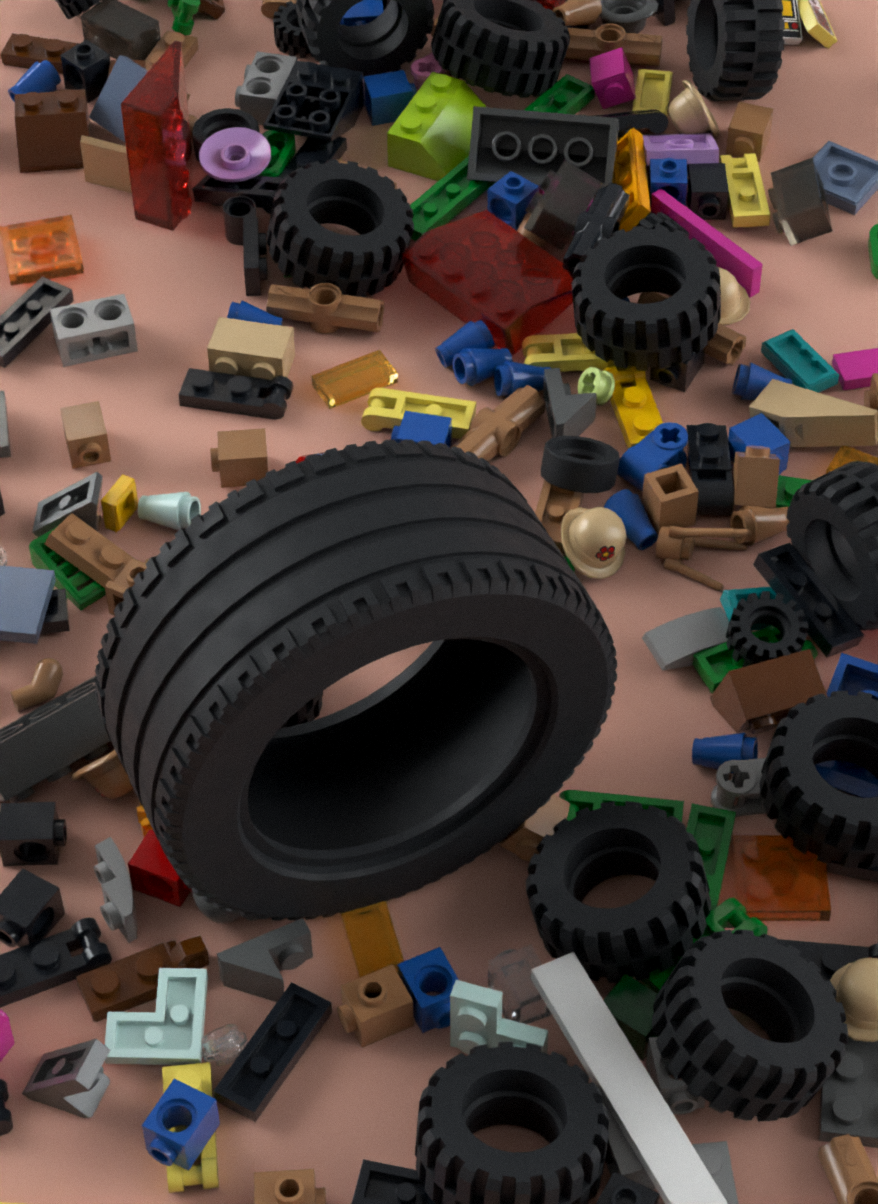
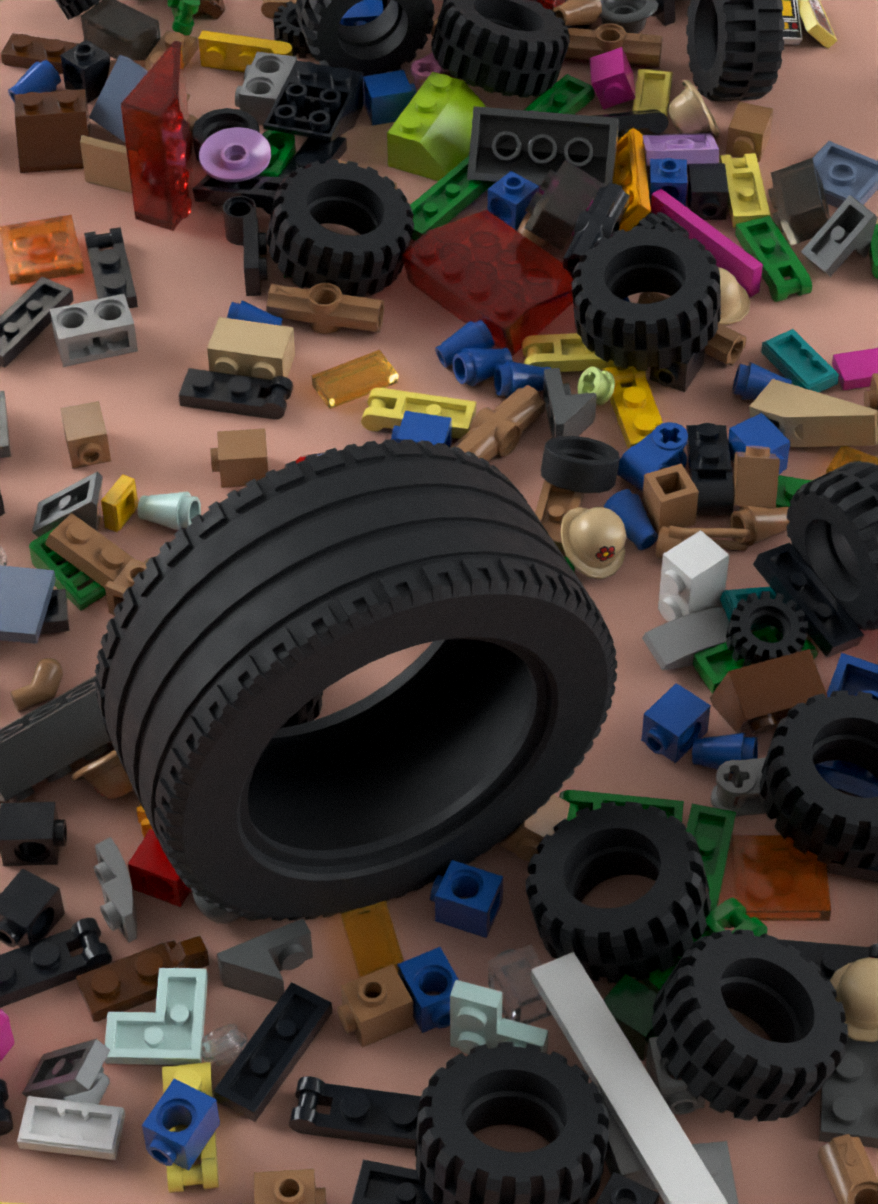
(71, 1128): none -> white plate
(110, 266): none -> black plate
(236, 51): none -> yellow plate
(355, 1113): none -> black plate
(471, 914): none -> blue brick
(675, 723): none -> blue brick
(692, 577): none -> white brick
(767, 245): none -> green plate
(844, 232): none -> dark grey slope

